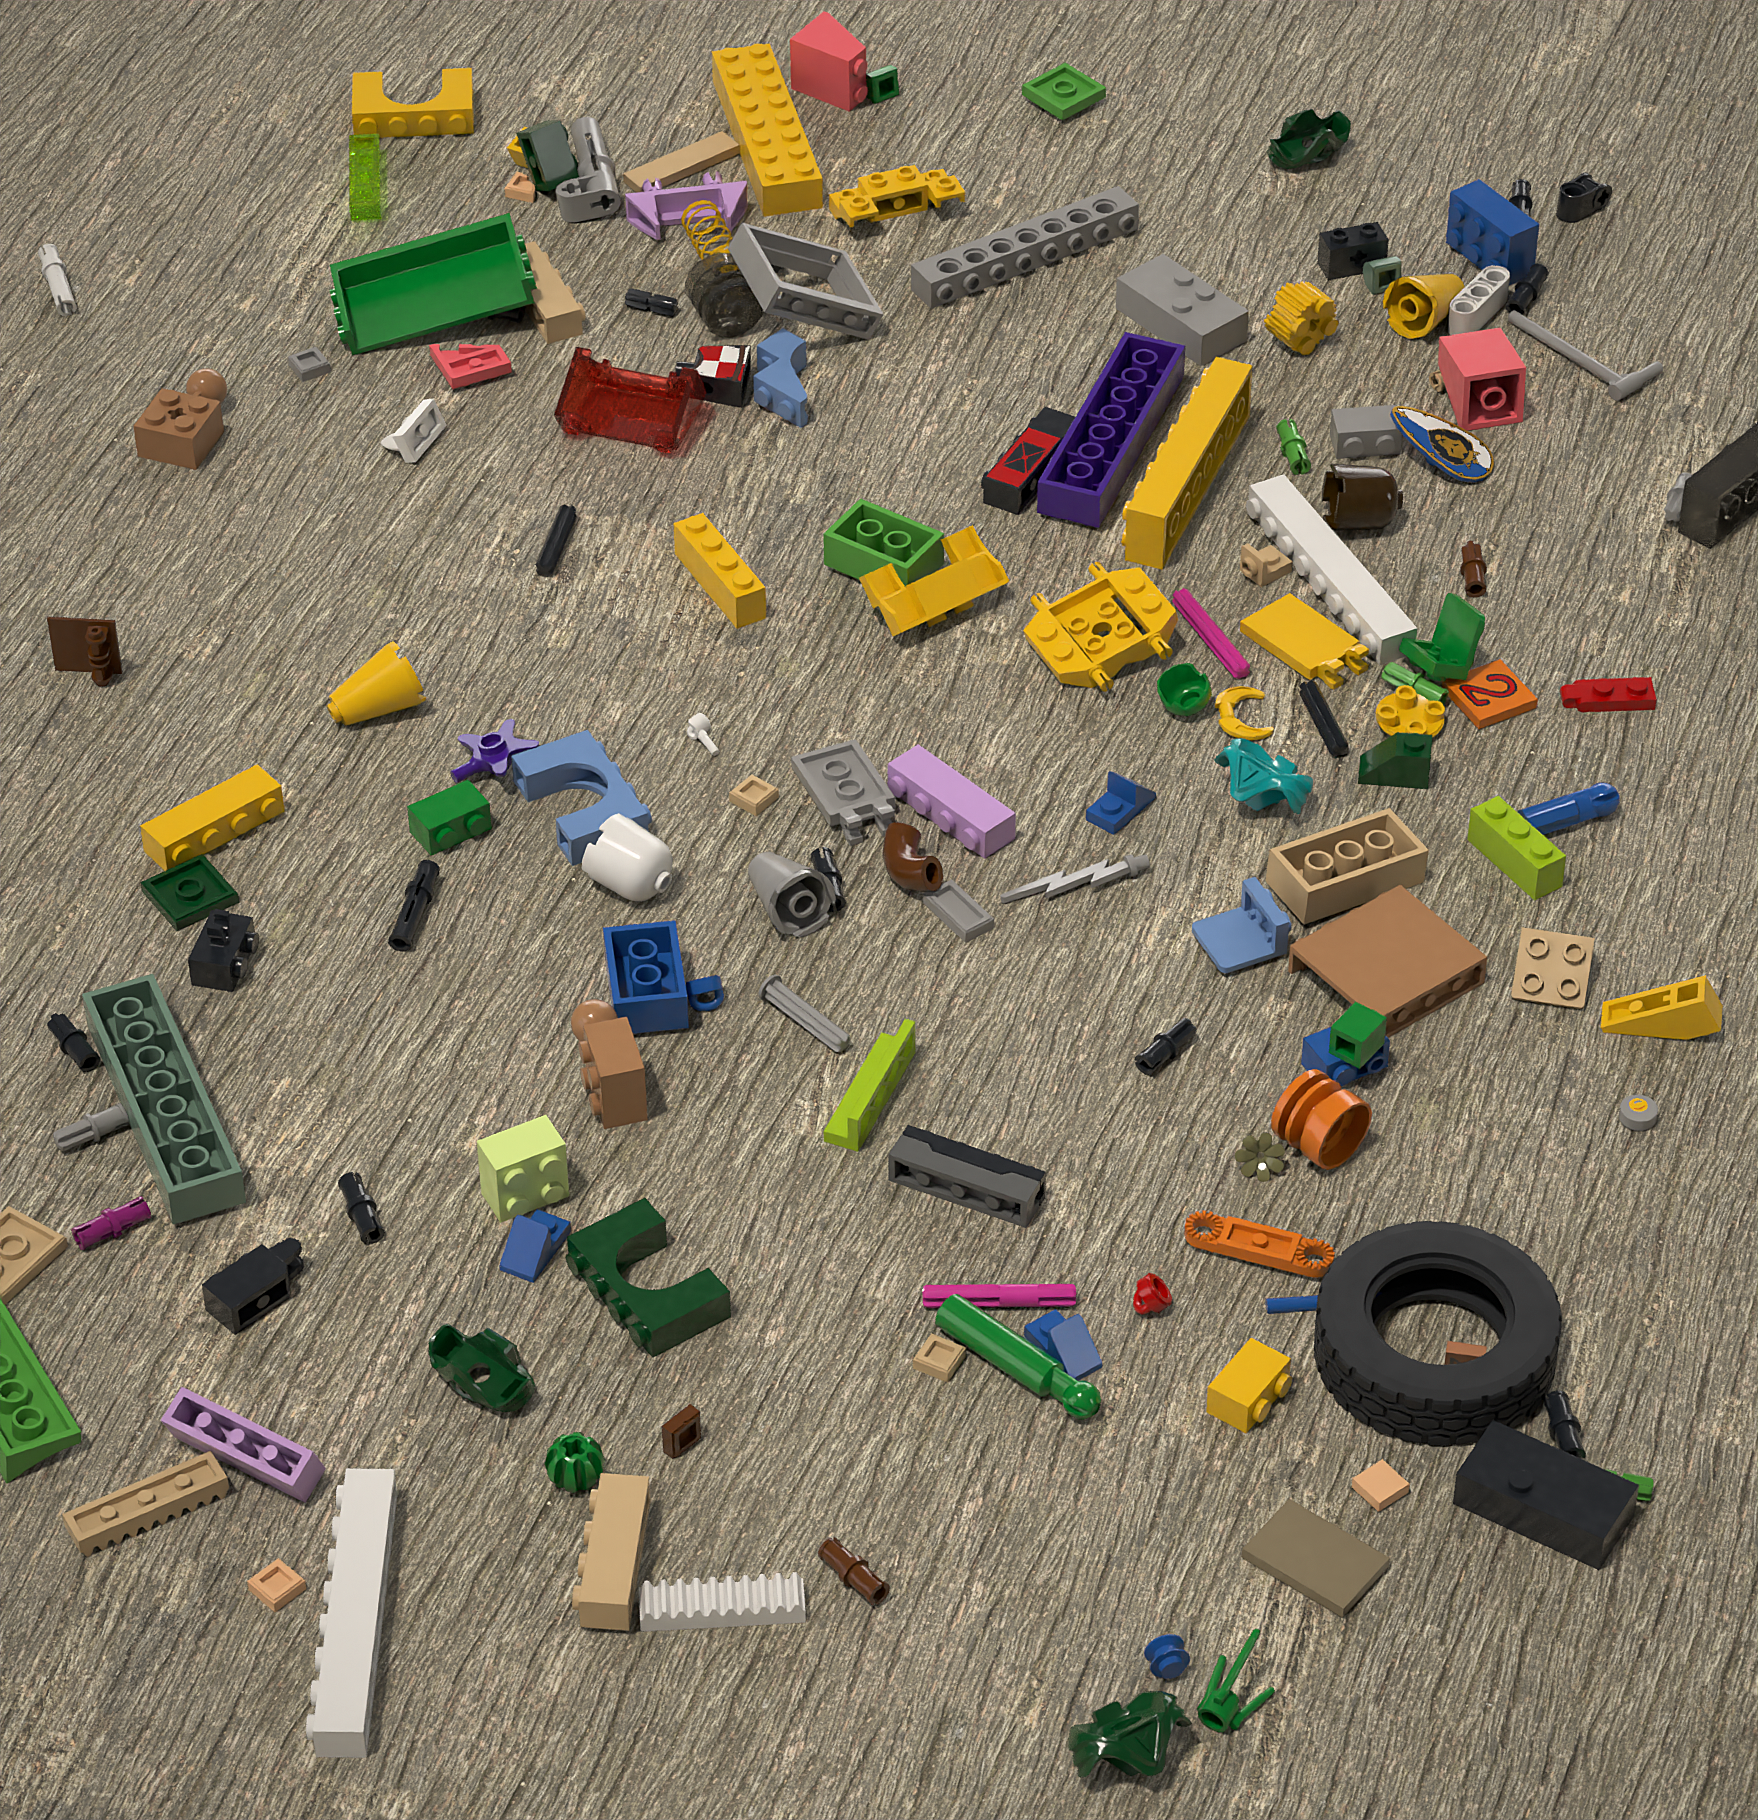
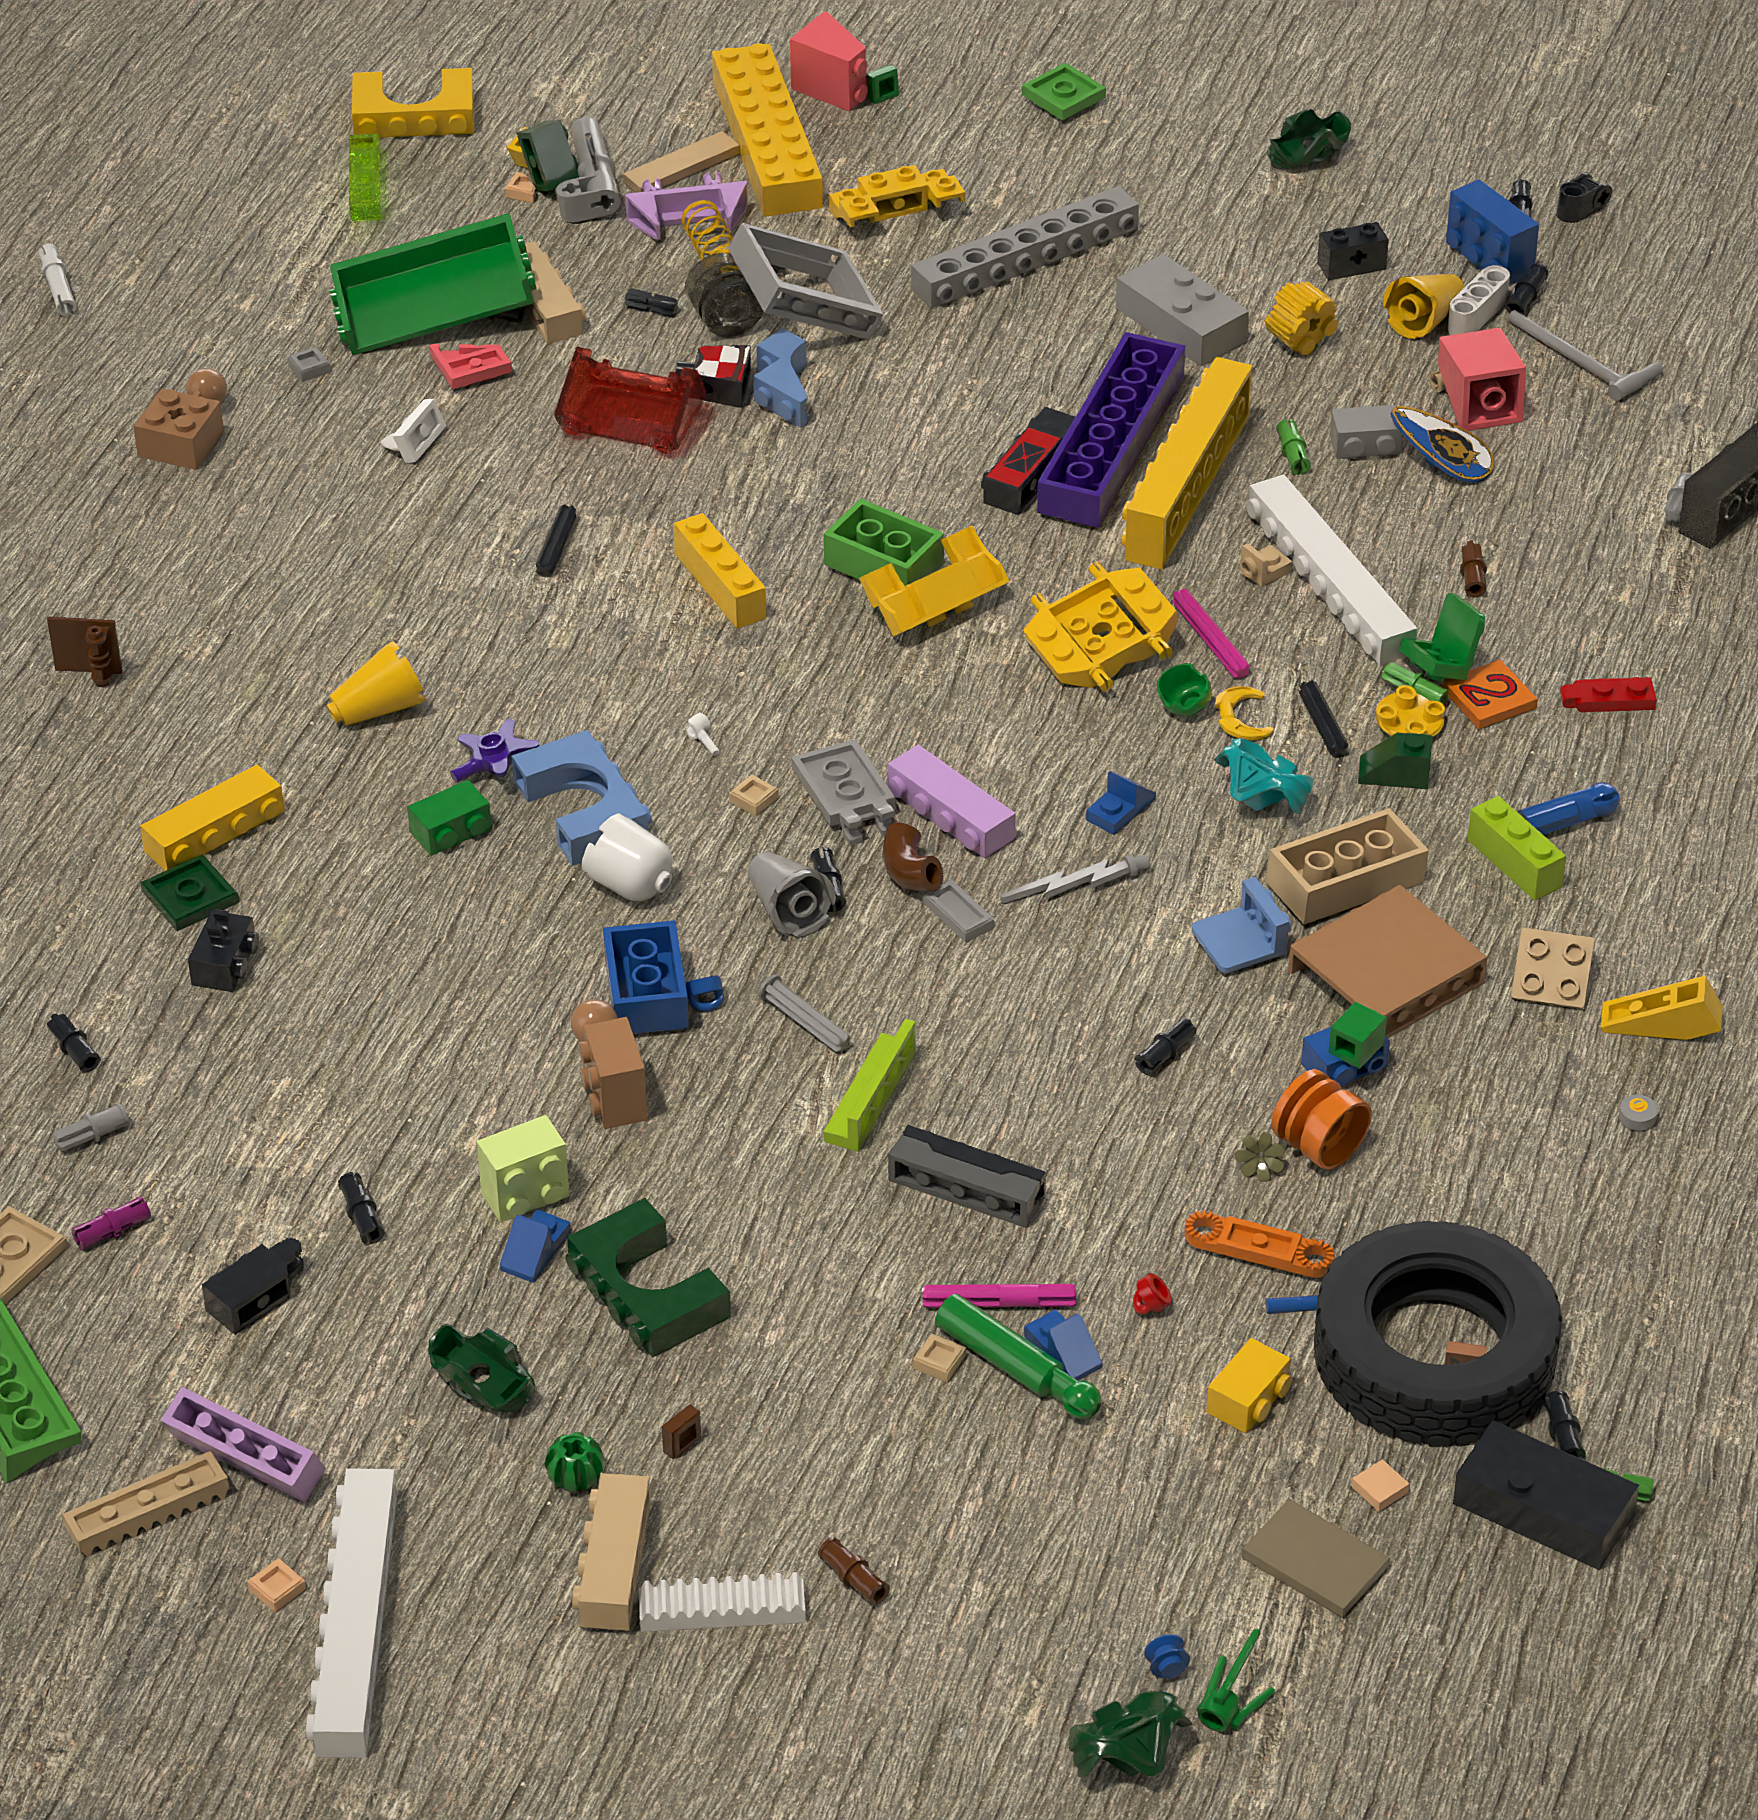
(164, 1099): sand green brick -> none
(418, 895): black pin -> none
(1305, 640): yellow tile -> none
(1360, 497): dark brown cylinder -> none
(1381, 273): sand green brick -> none

